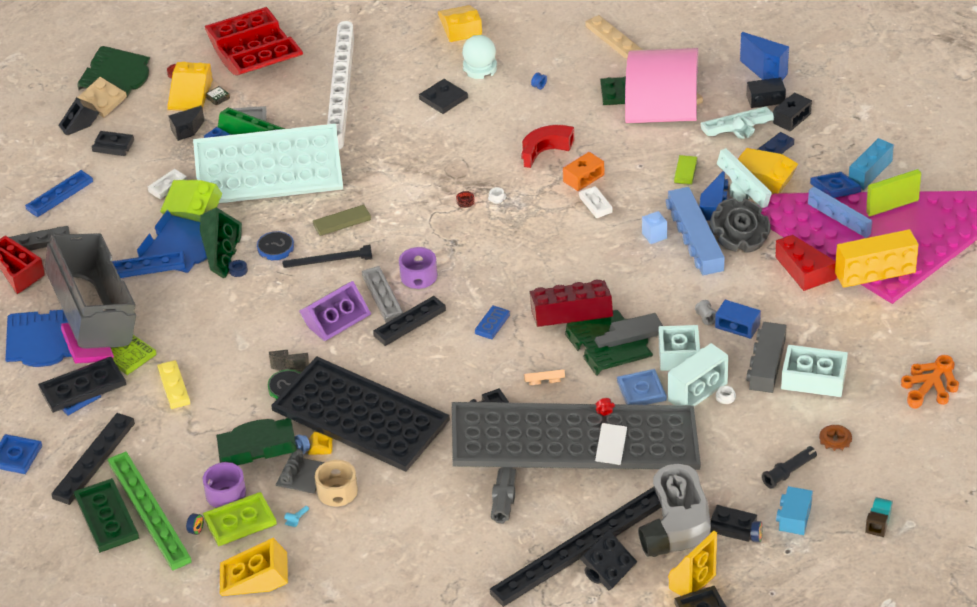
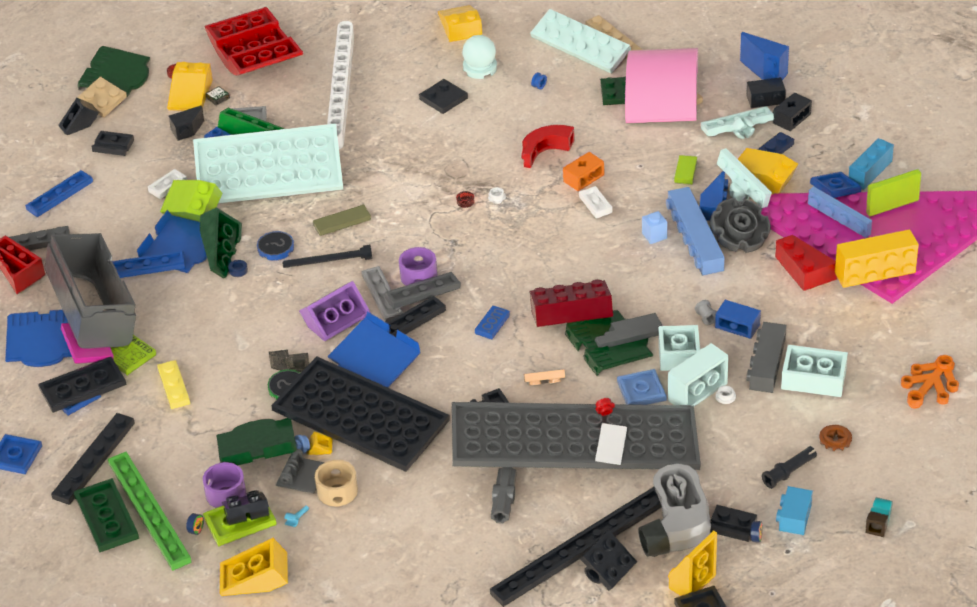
(237, 507): none -> black plate
(375, 352): none -> blue piece
(422, 290): none -> dark grey plate
(580, 41): none -> light aqua plate

